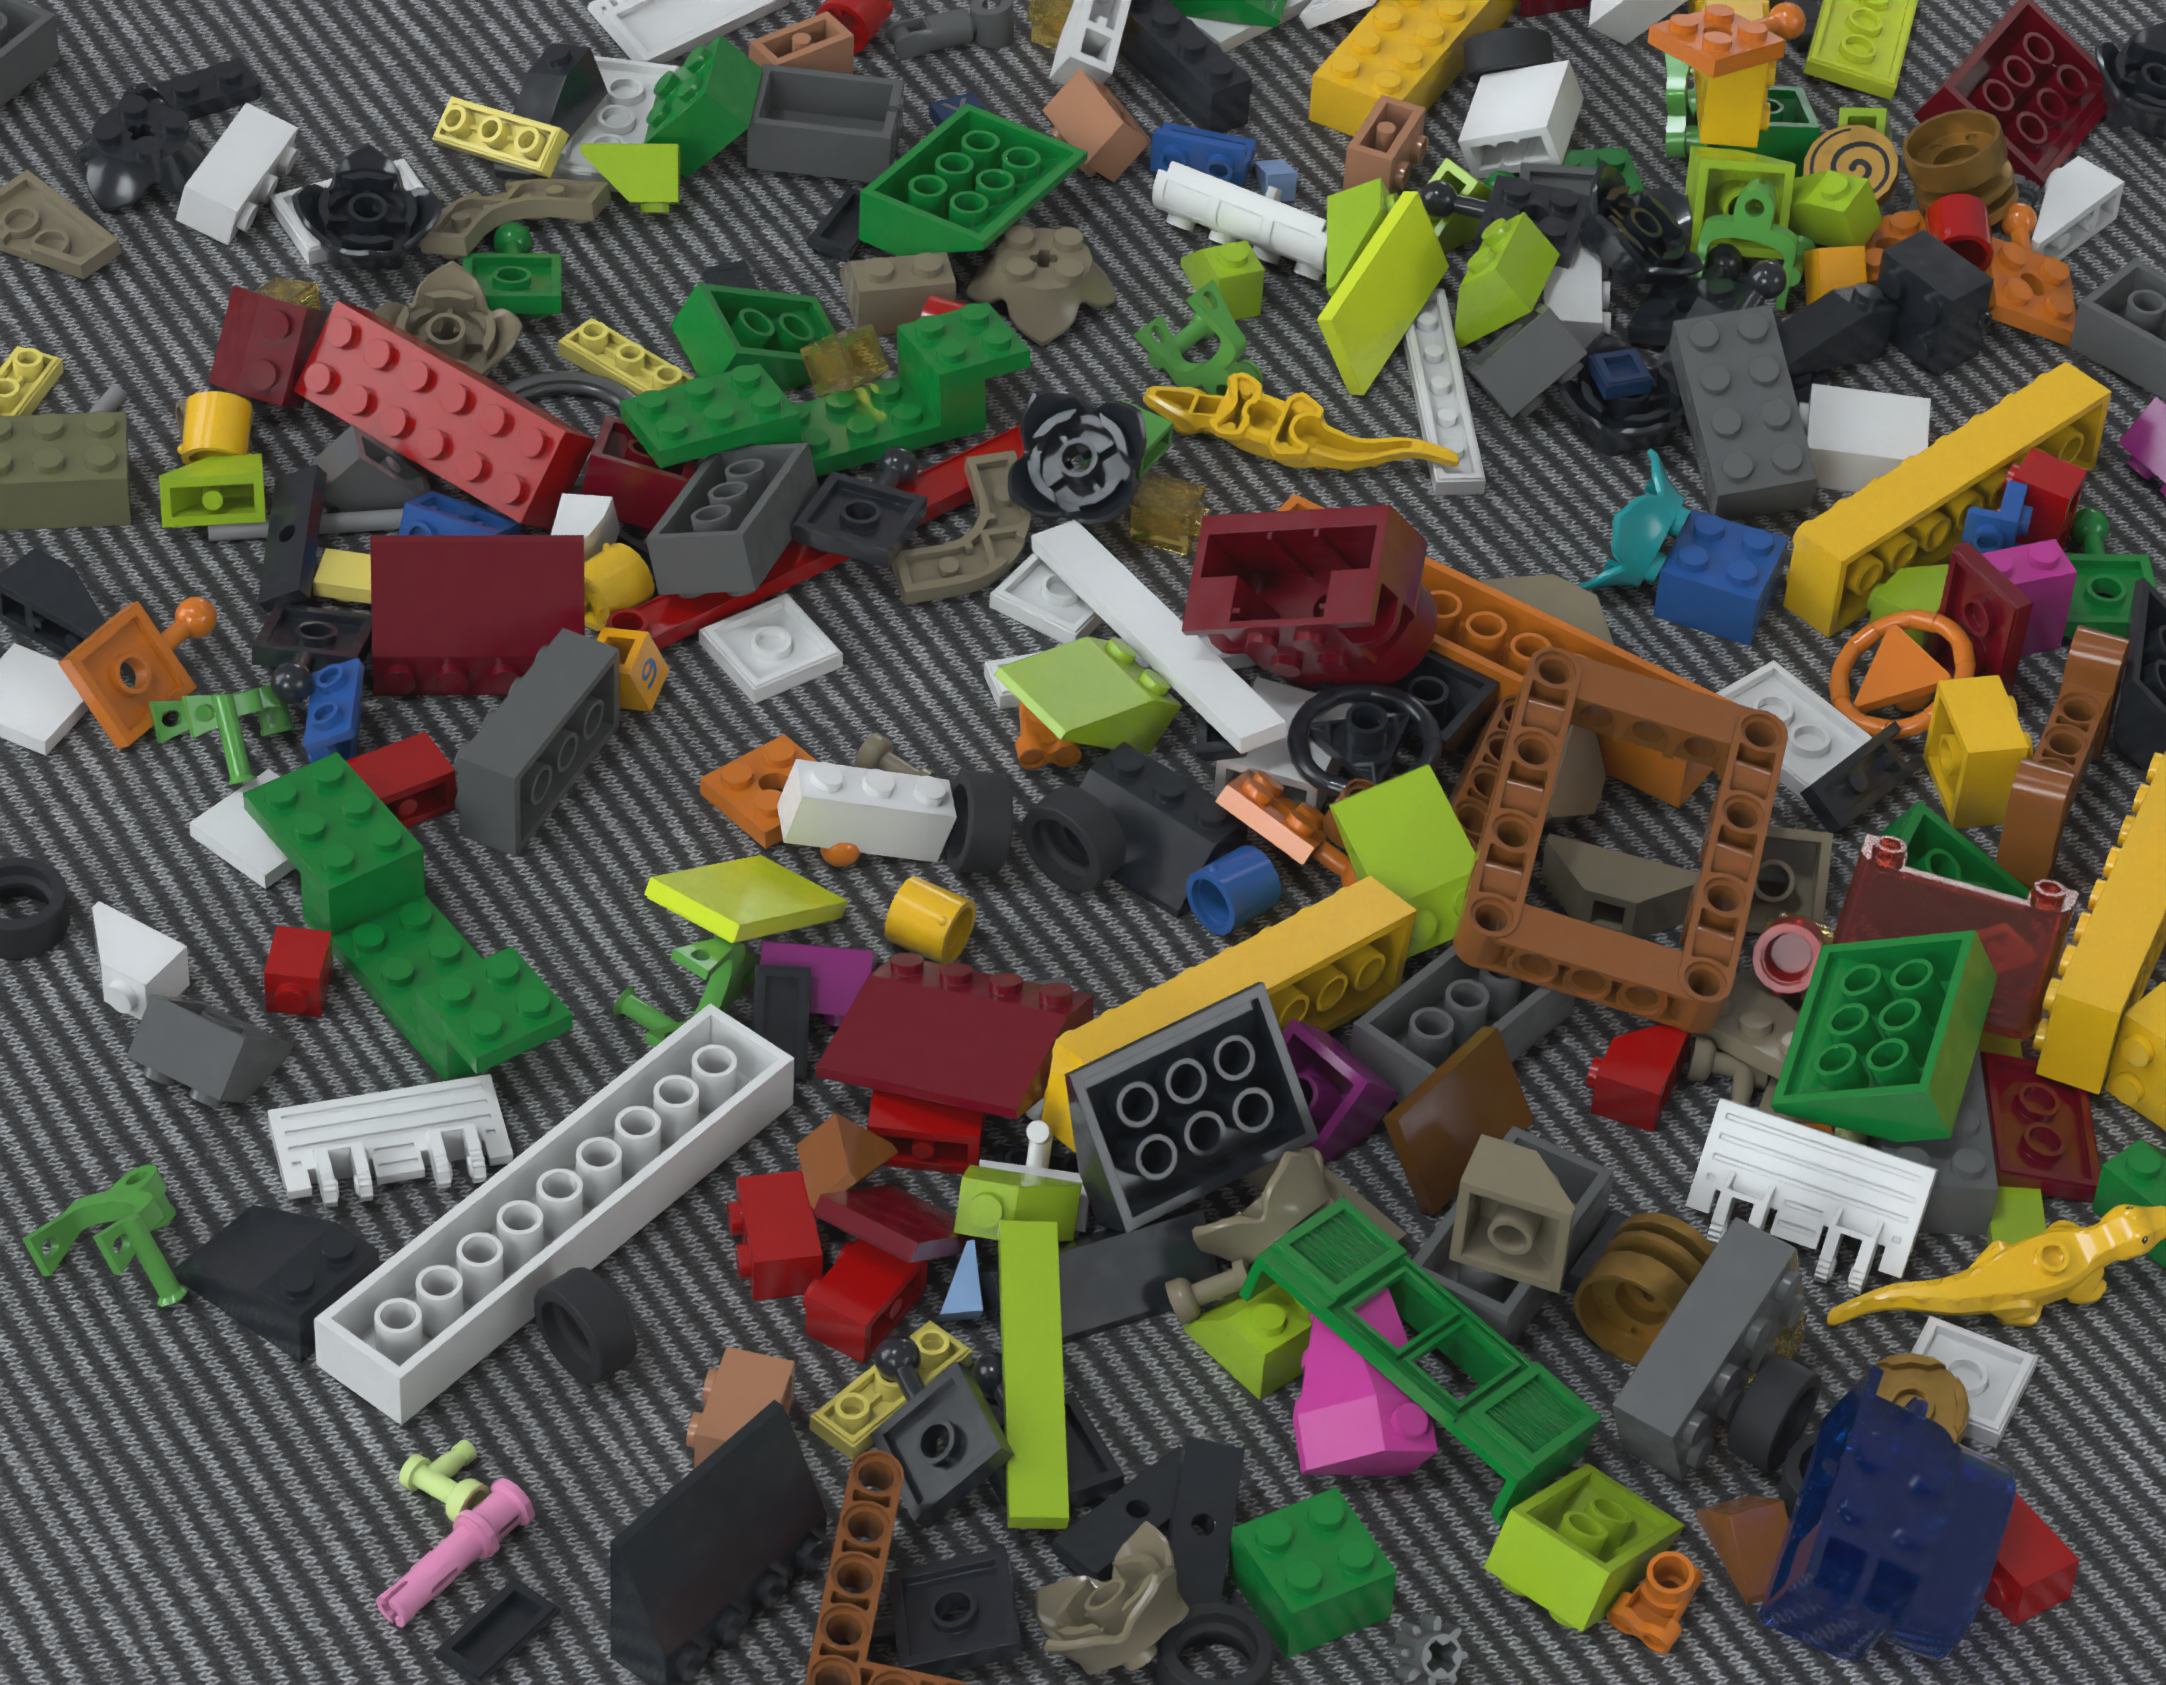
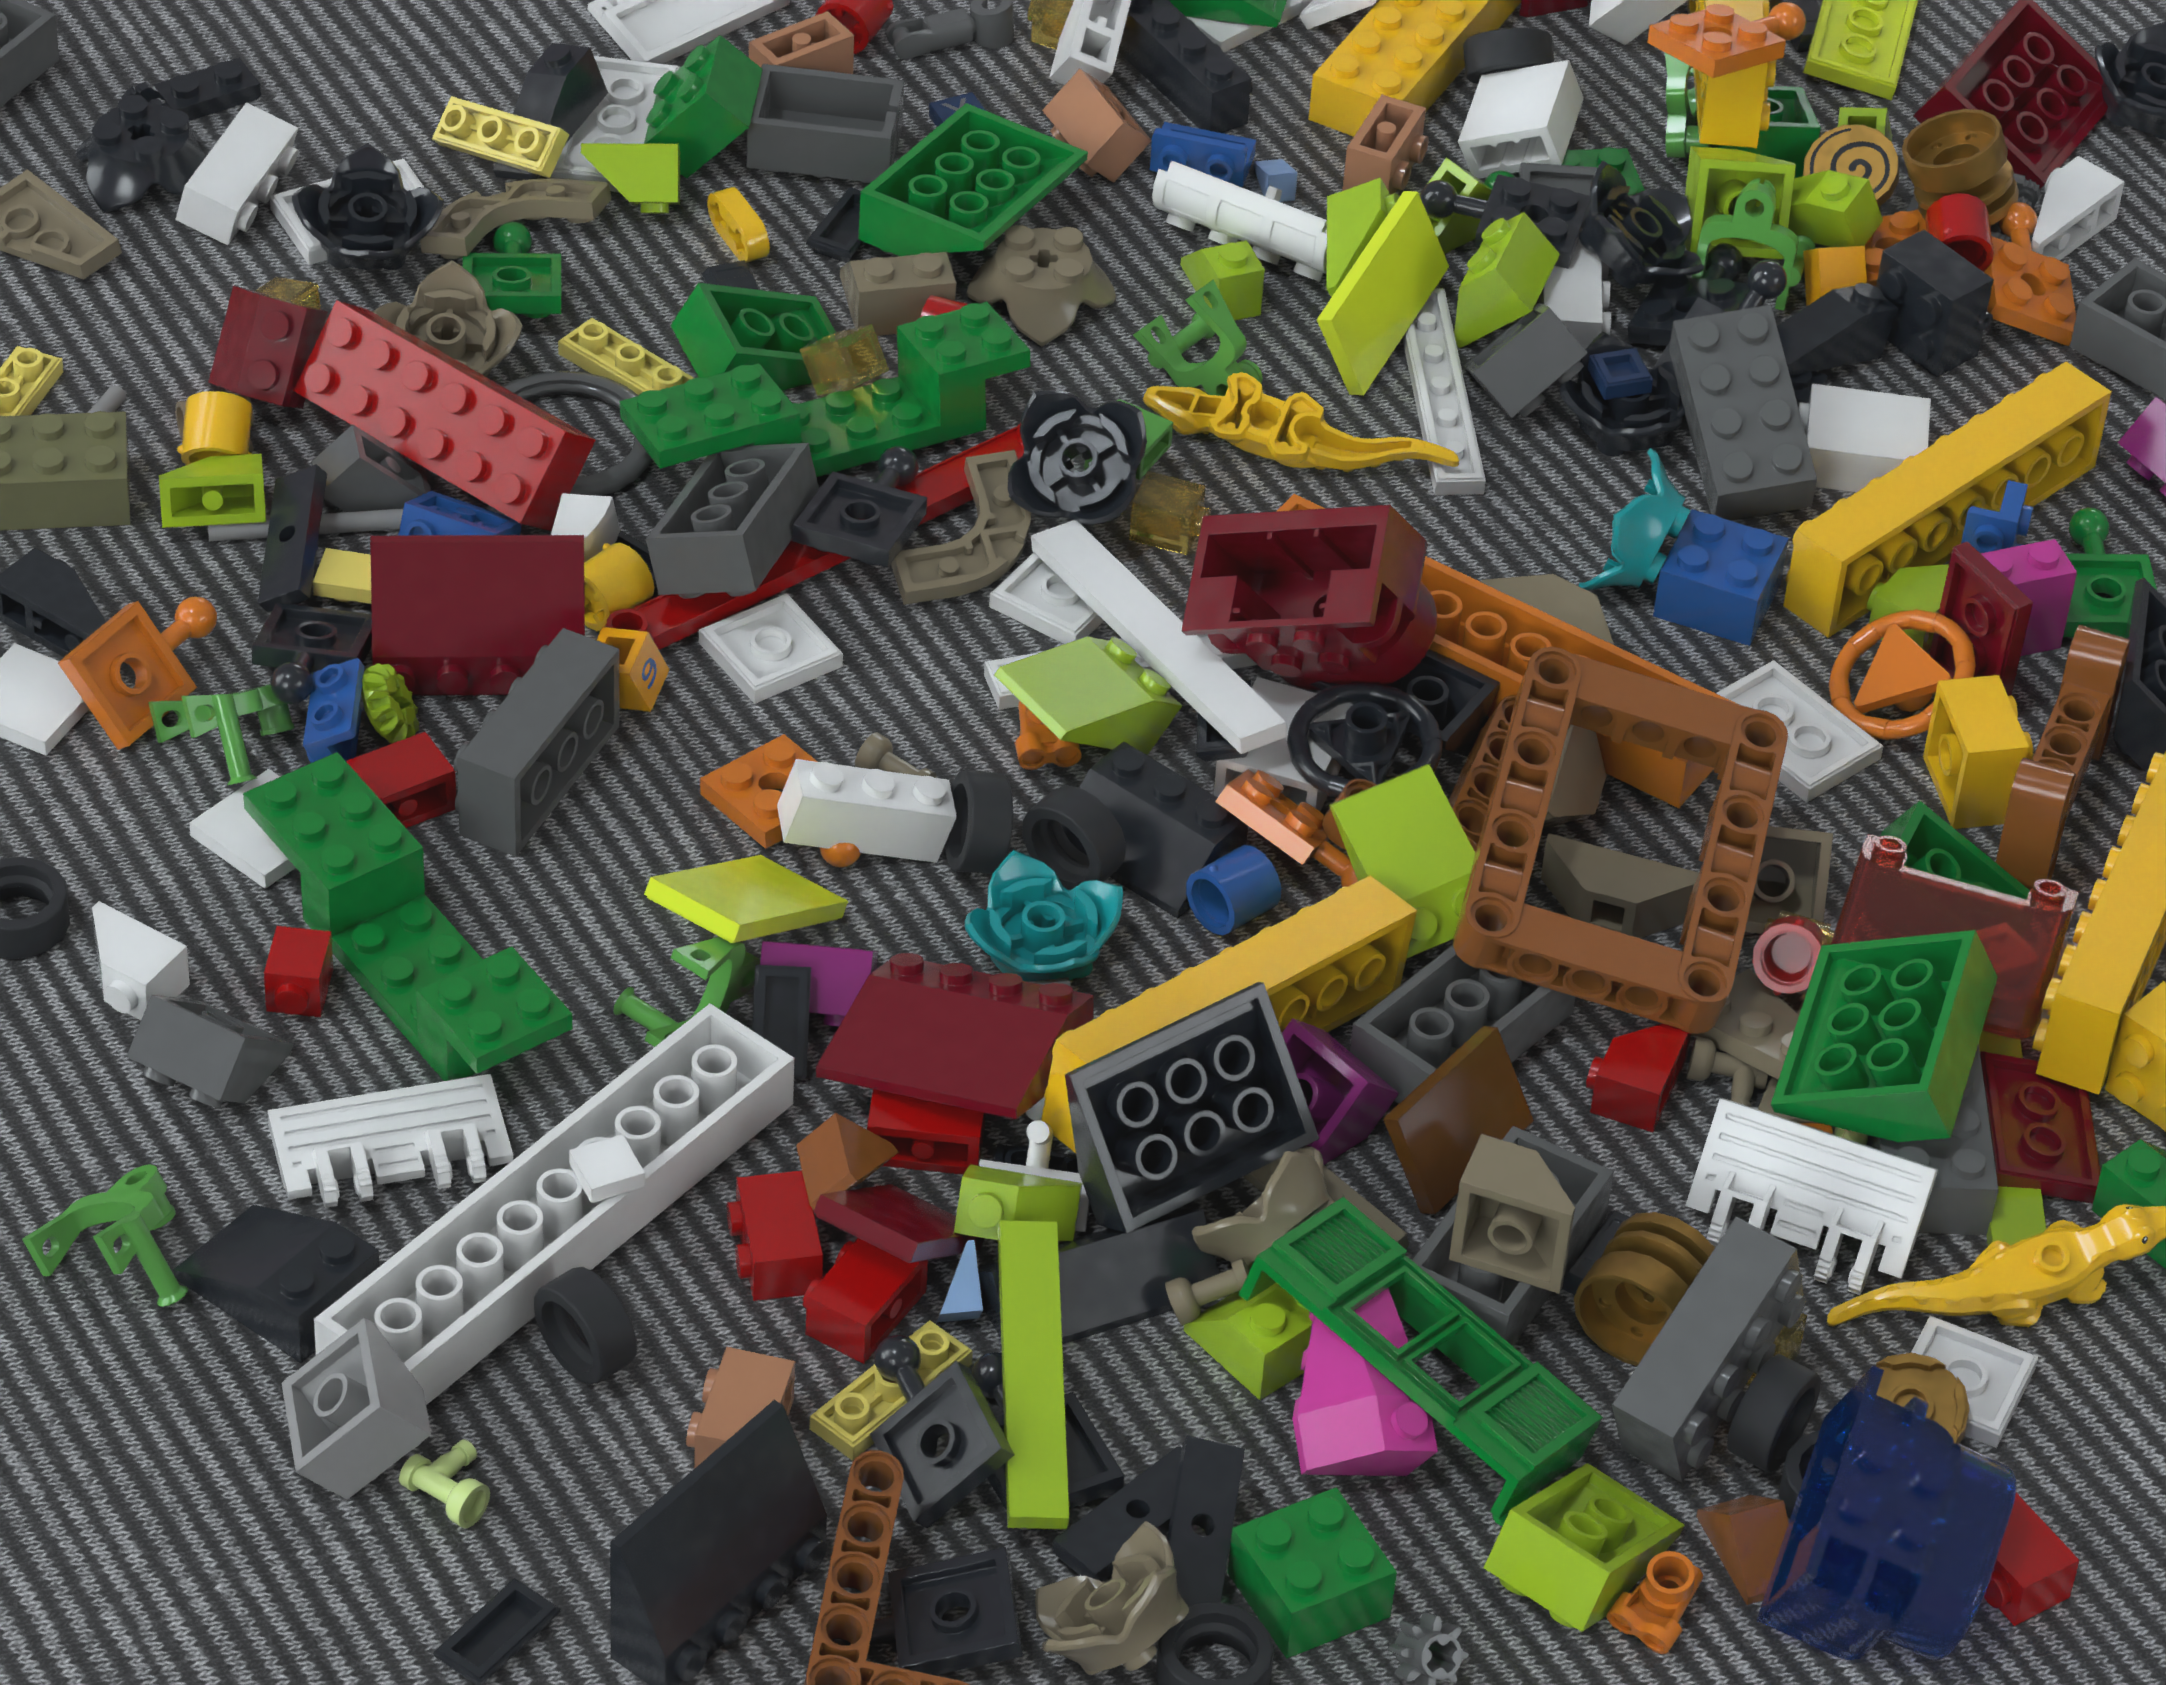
(353, 1411): none -> light grey slope
(389, 703): none -> lime gear
(473, 1537): bright pink pin -> none
(607, 1168): none -> white tile
(628, 474): dark red slope -> none
(738, 224): none -> yellow beam
(930, 920): yellow piece -> none
(1039, 925): none -> teal brick
(1859, 780): black hinge -> none
(2052, 492): red brick -> none

